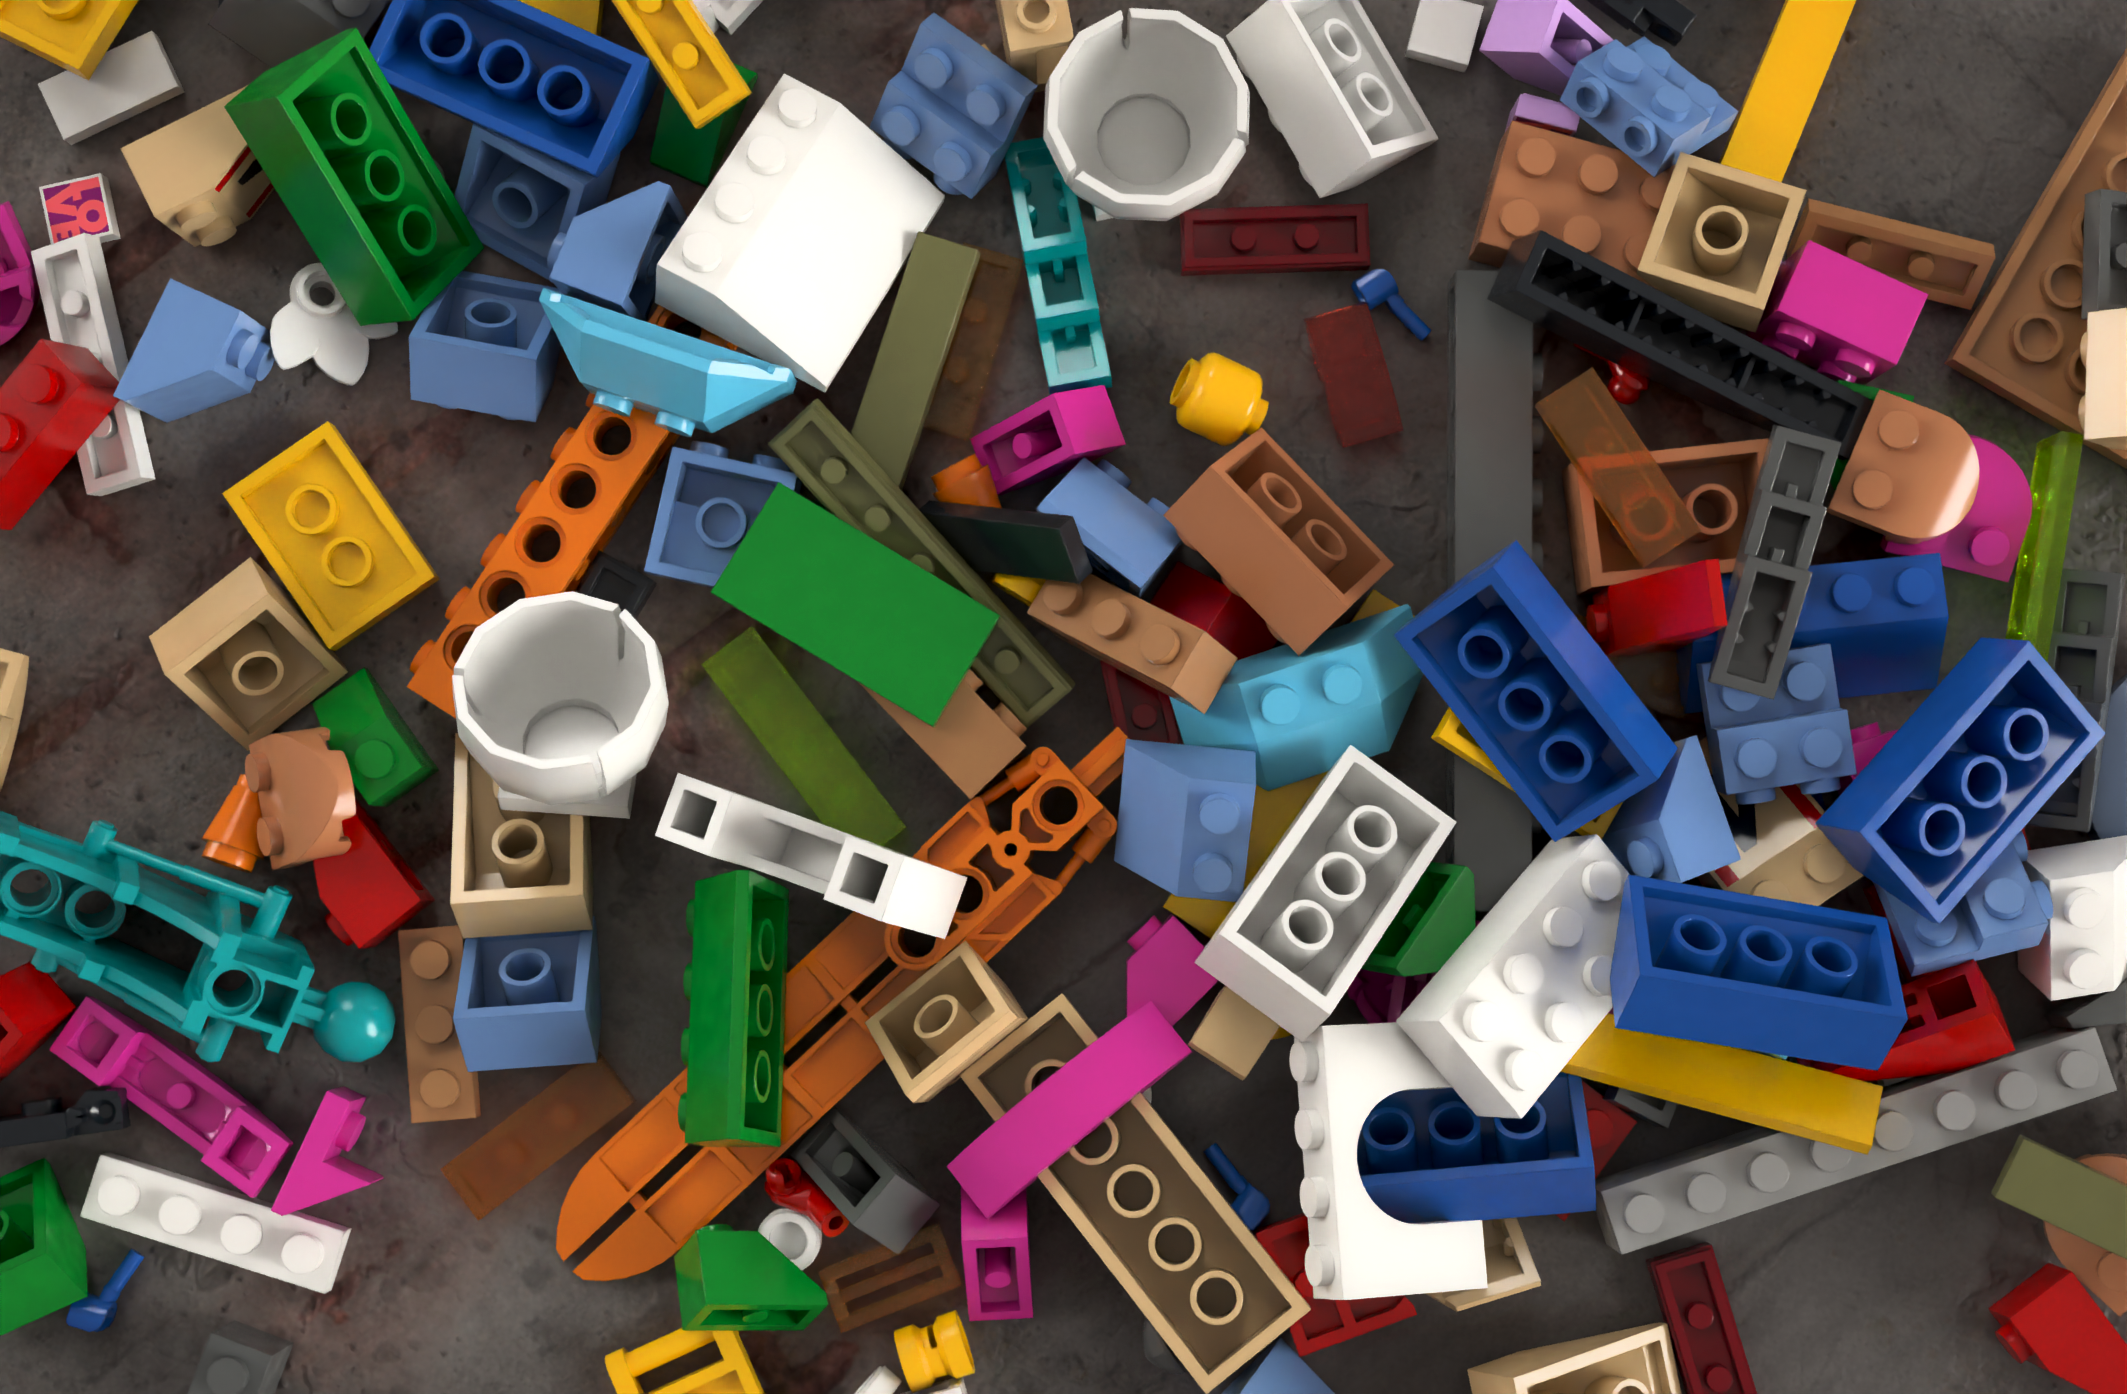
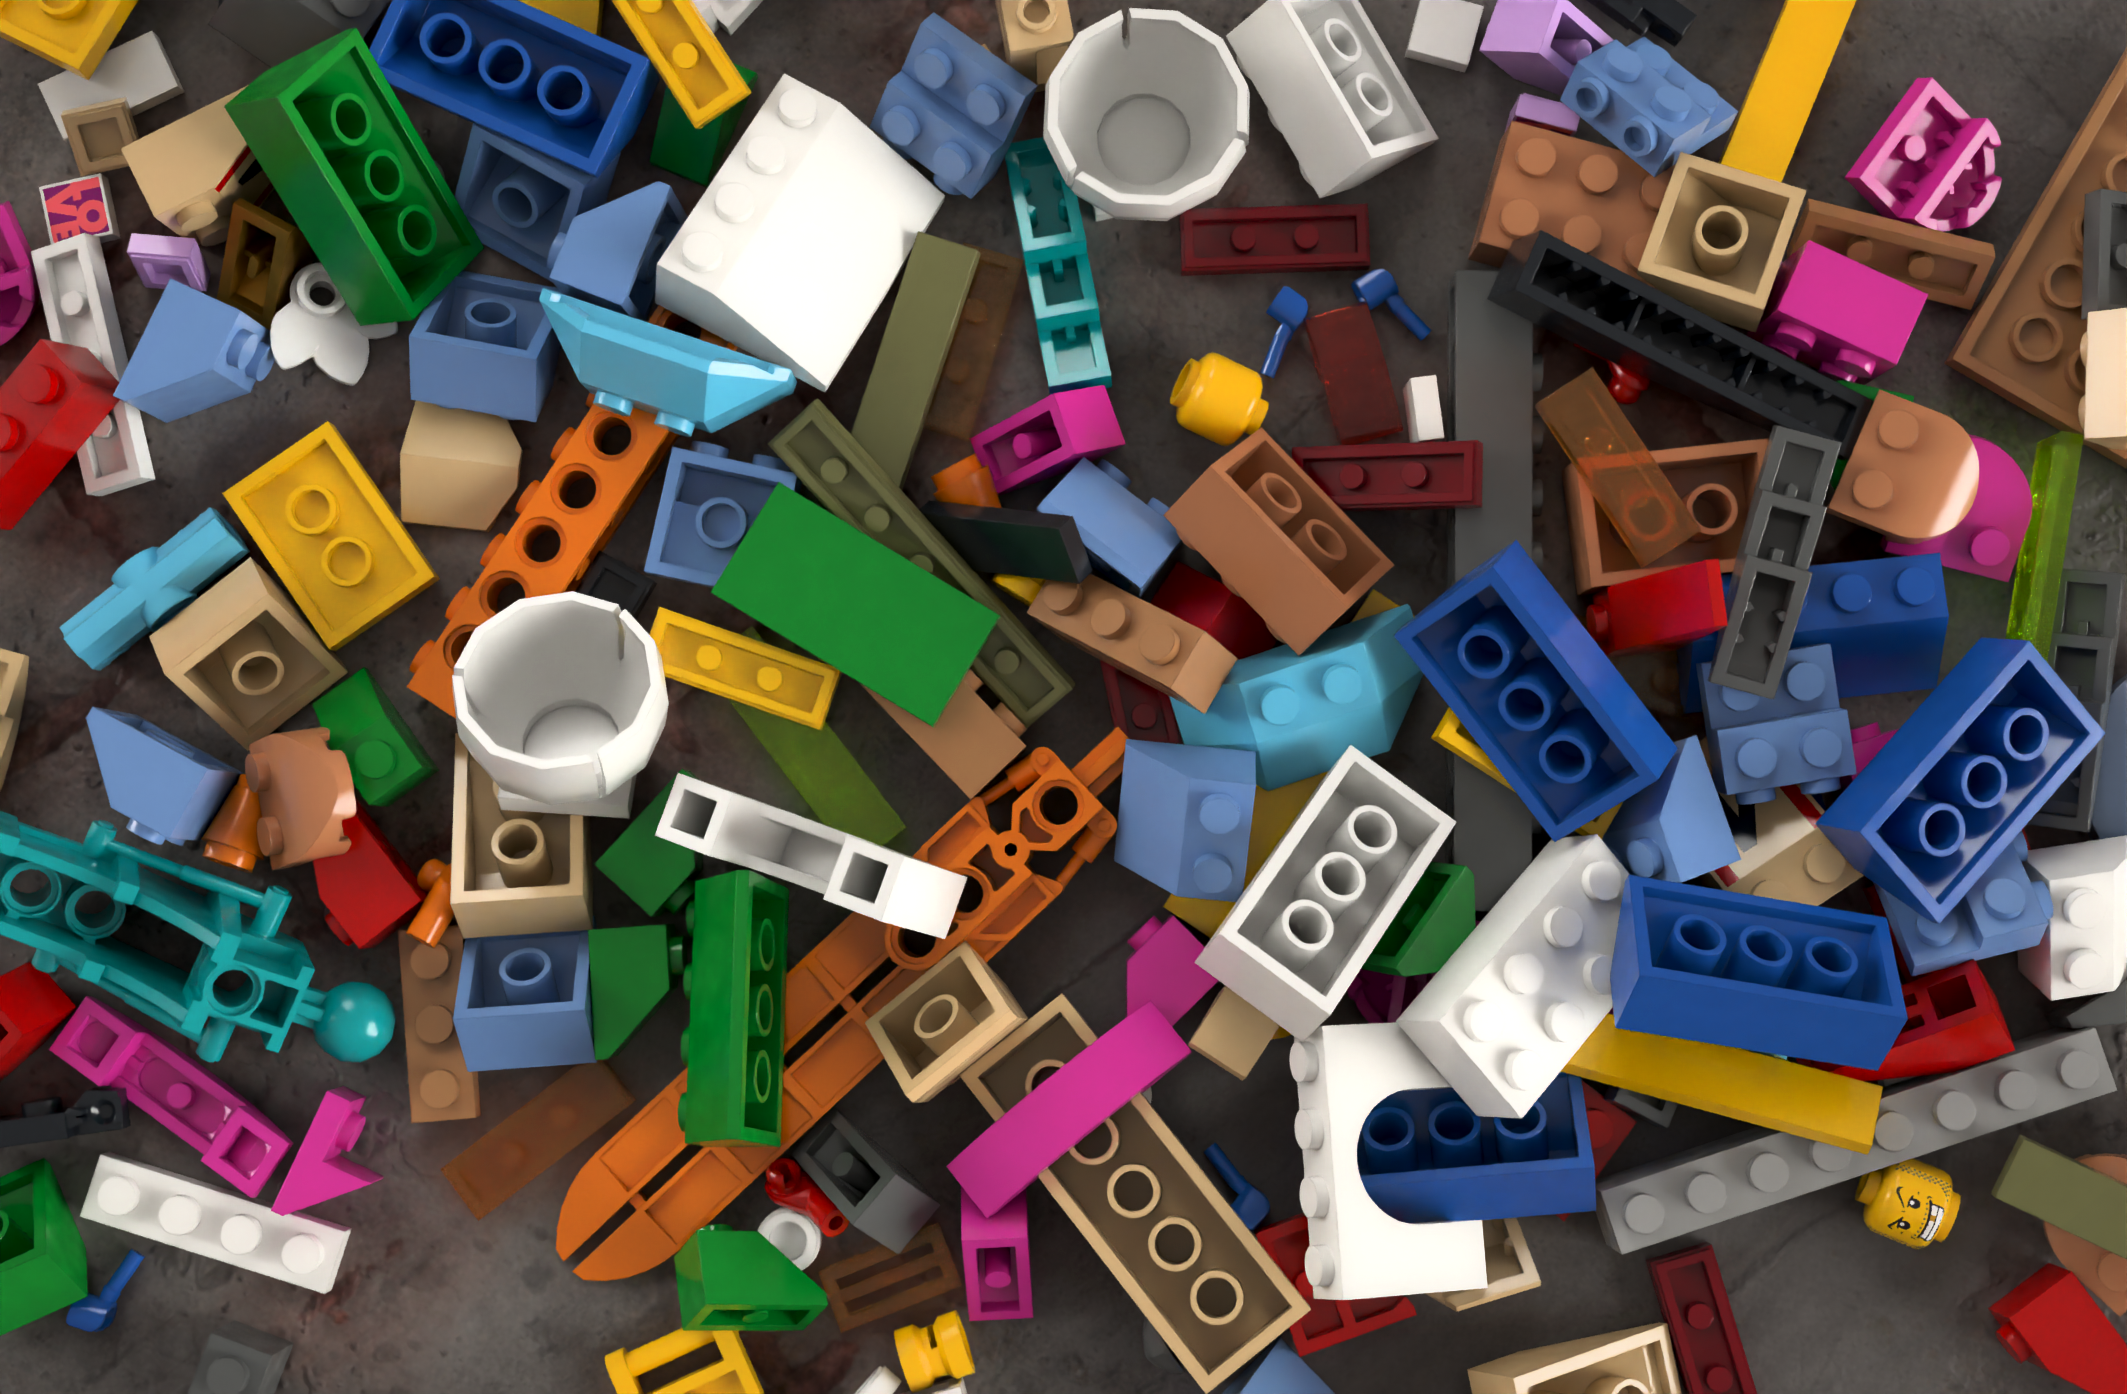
(99, 133): none -> tan tile
(153, 589): none -> medium azure piece
(158, 778): none -> medium blue slope
(167, 257): none -> lavender tile
(261, 262): none -> pearl gold slope
(436, 909): none -> orange arm
(457, 468): none -> tan slope
(630, 980): none -> green slope
(650, 868): none -> green slope
(744, 669): none -> yellow tile
(1289, 310): none -> blue hand
(1397, 474): none -> dark red tile
(1423, 409): none -> white tile
(1909, 1202): none -> yellow head
(1930, 162): none -> dark pink slope

